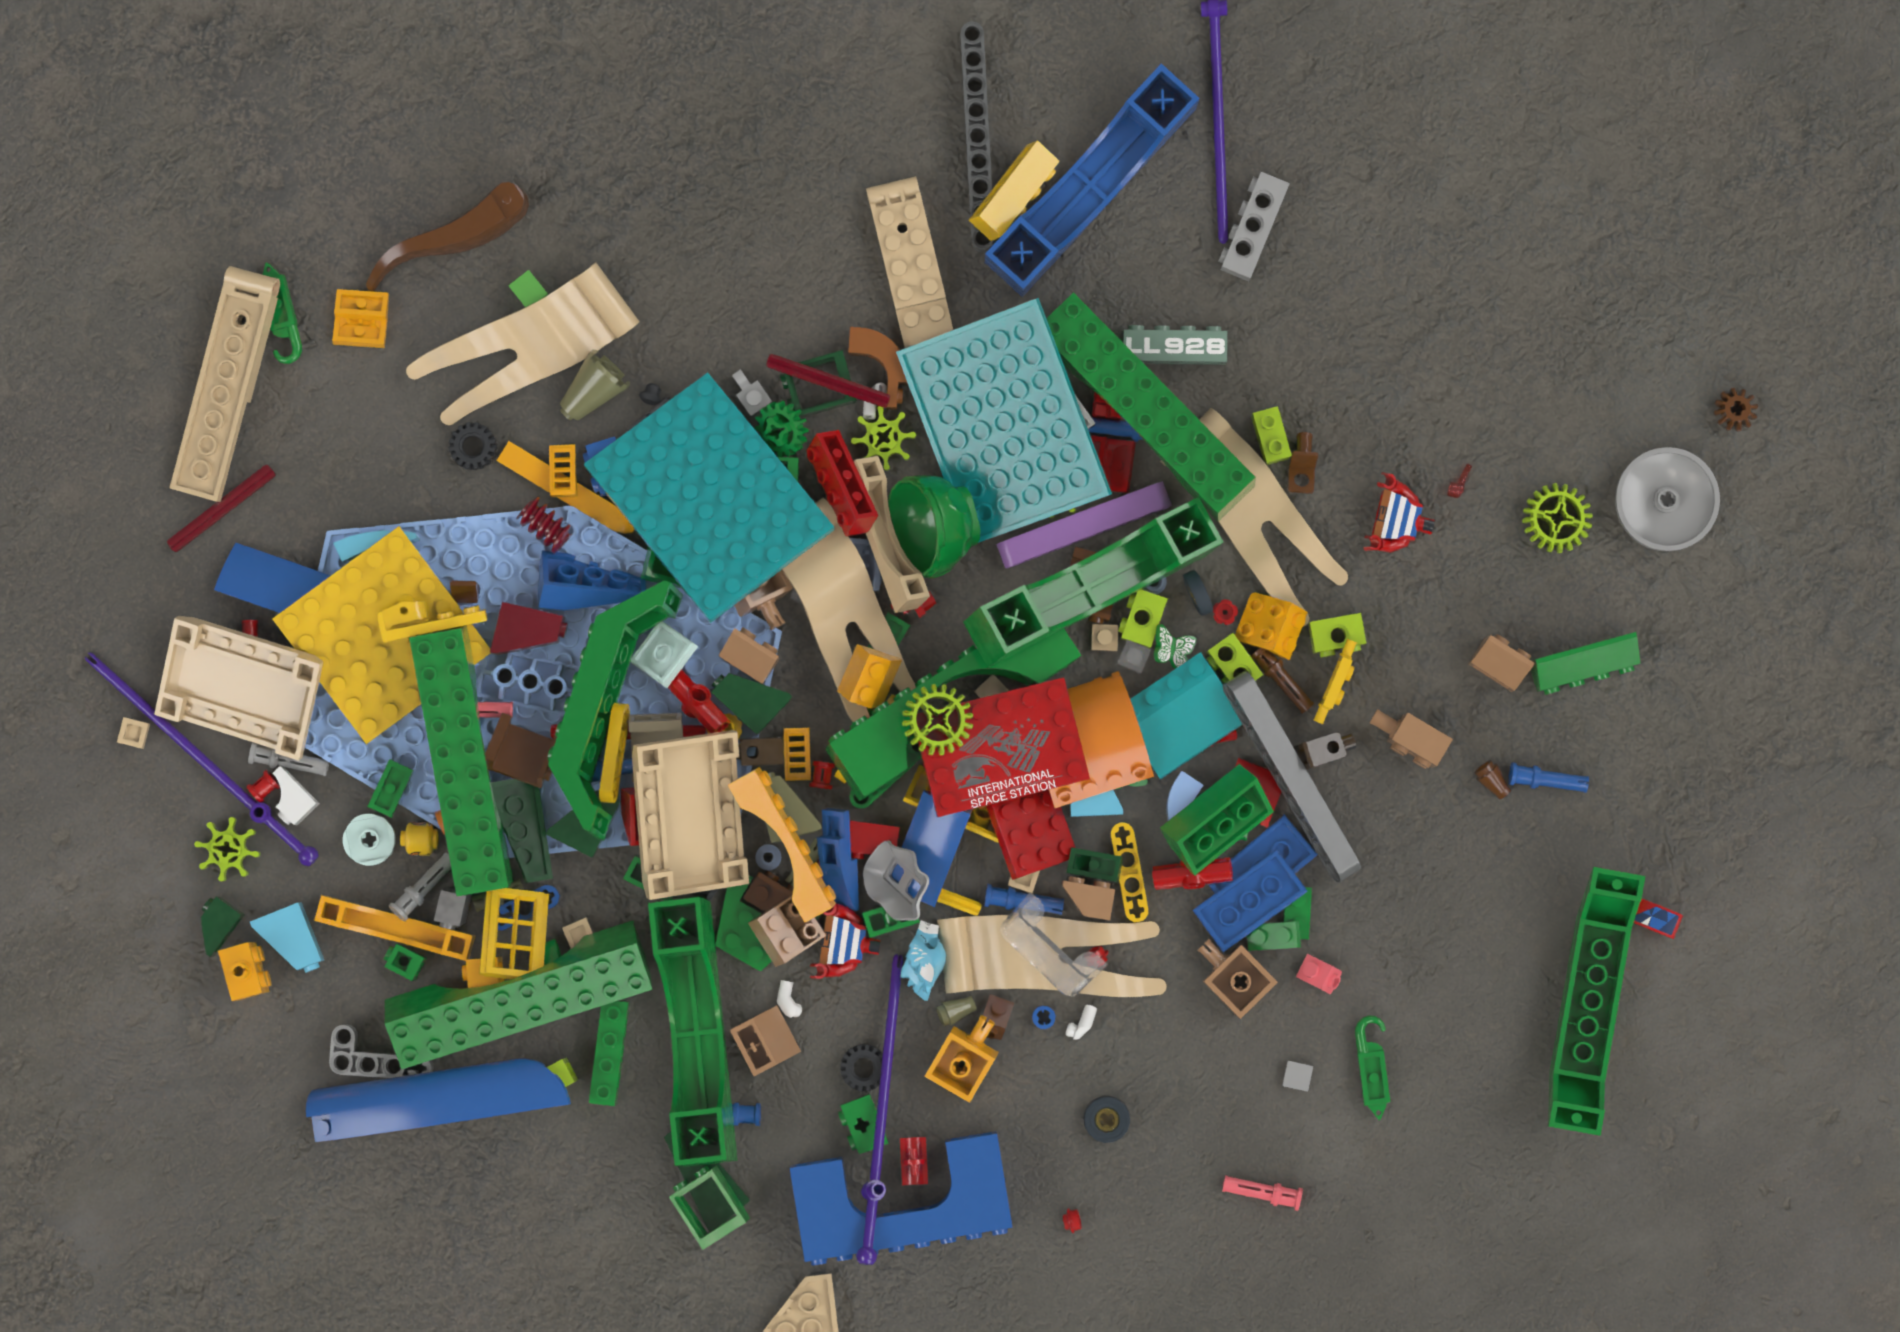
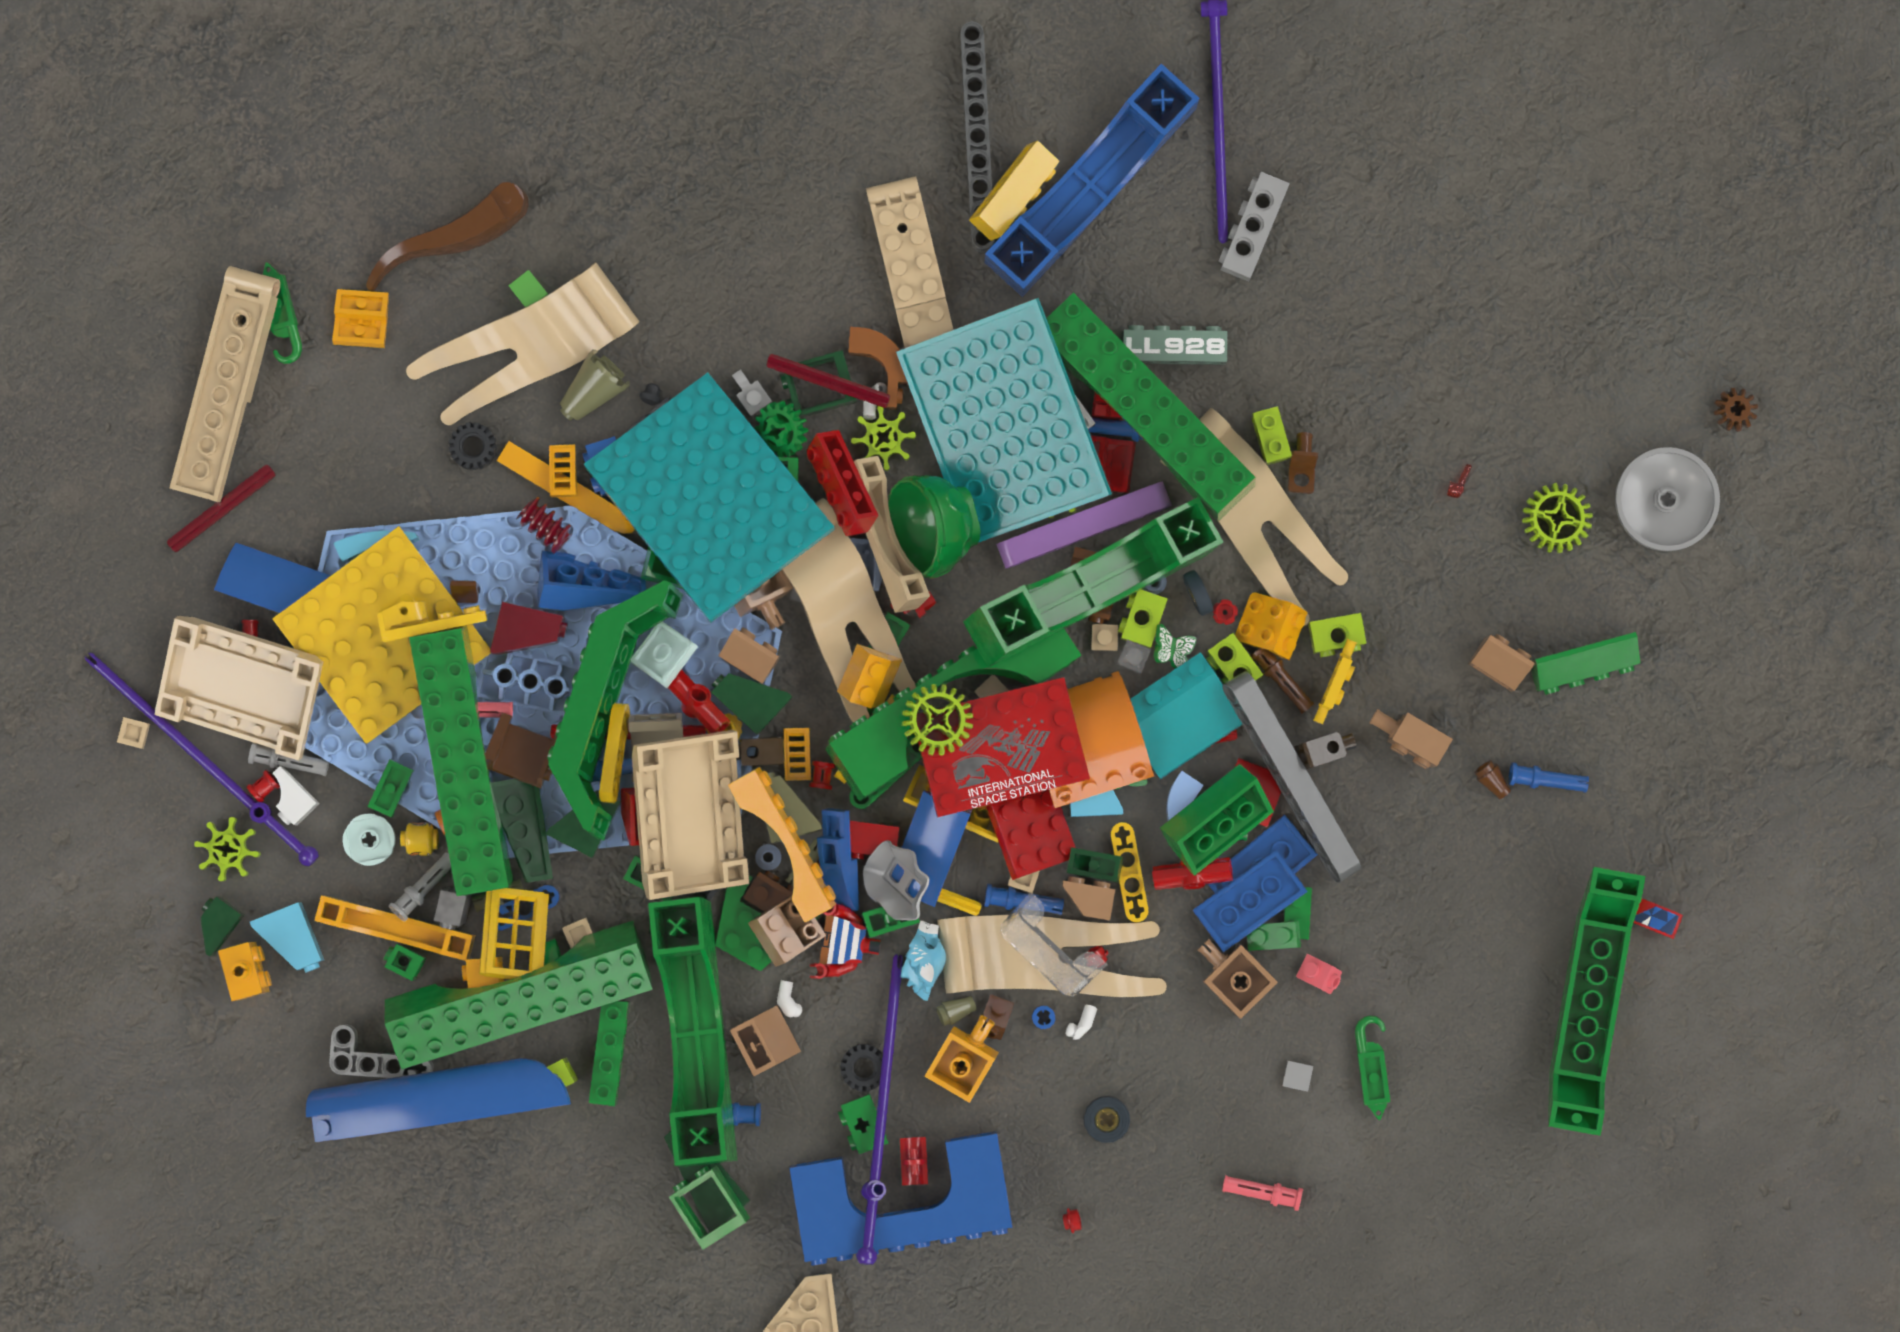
(1397, 517): torso -> none

